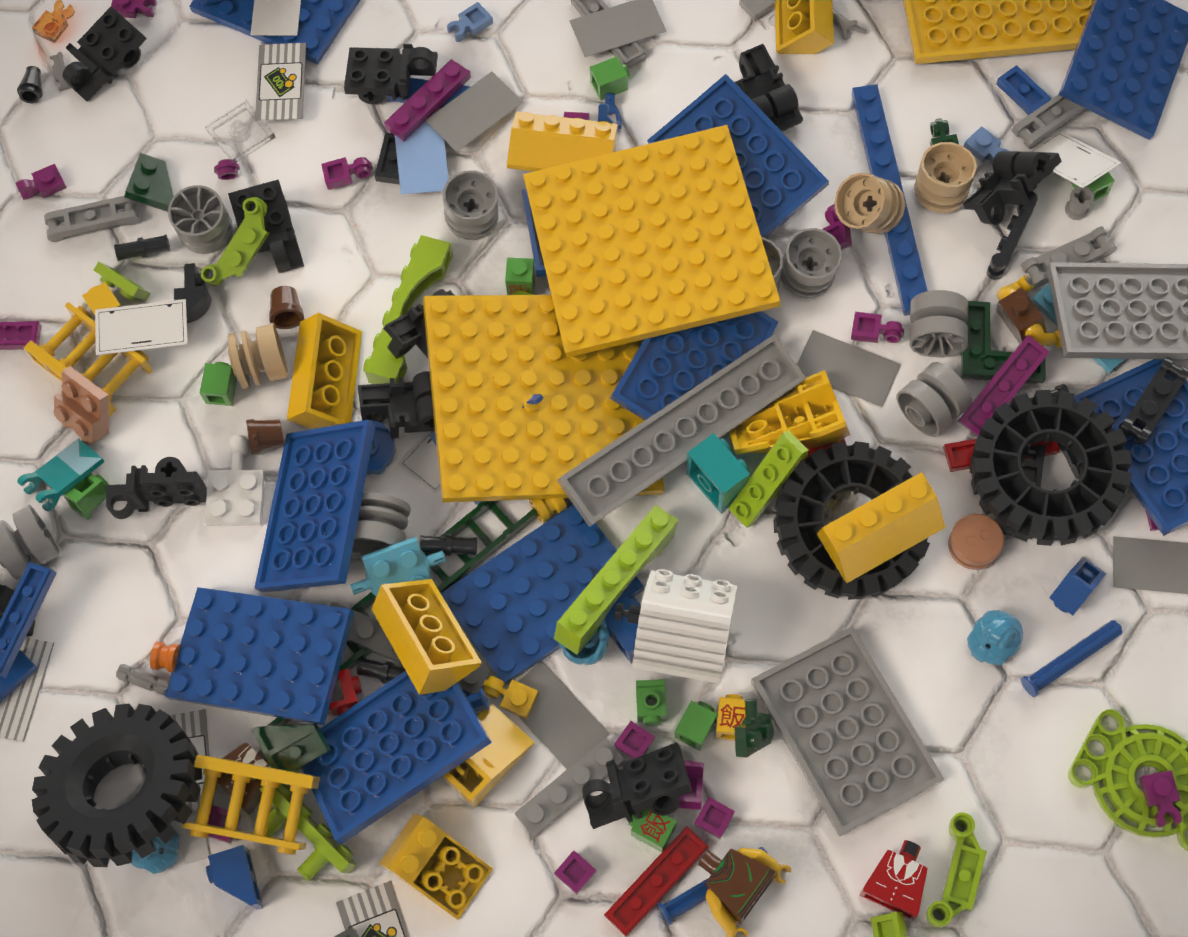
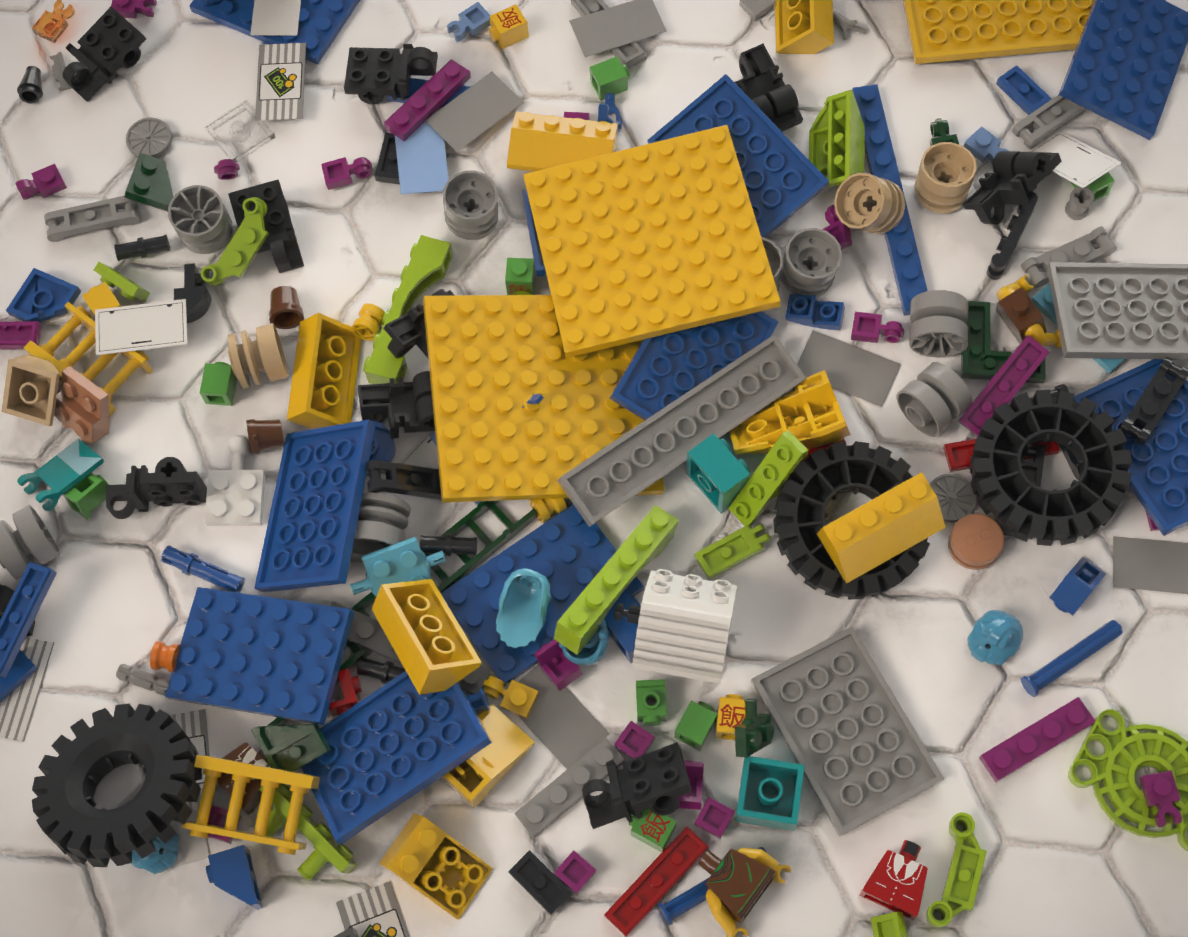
(31, 389): none -> tan slope
(42, 297): none -> blue plate
(149, 137): none -> light grey wheel
(192, 565): none -> blue pin
(368, 322): none -> yellow wheel
(403, 479): none -> black plate
(508, 26): none -> yellow brick
(522, 607): none -> medium azure hair
(540, 883): none -> black plate
(556, 665): none -> magenta bracket
(731, 550): none -> lime hinge
(770, 793): none -> teal brick
(814, 313): none -> blue slope
(838, 139): none -> lime wedge
(954, 496): none -> light grey wheel
(1037, 739): none -> magenta plate

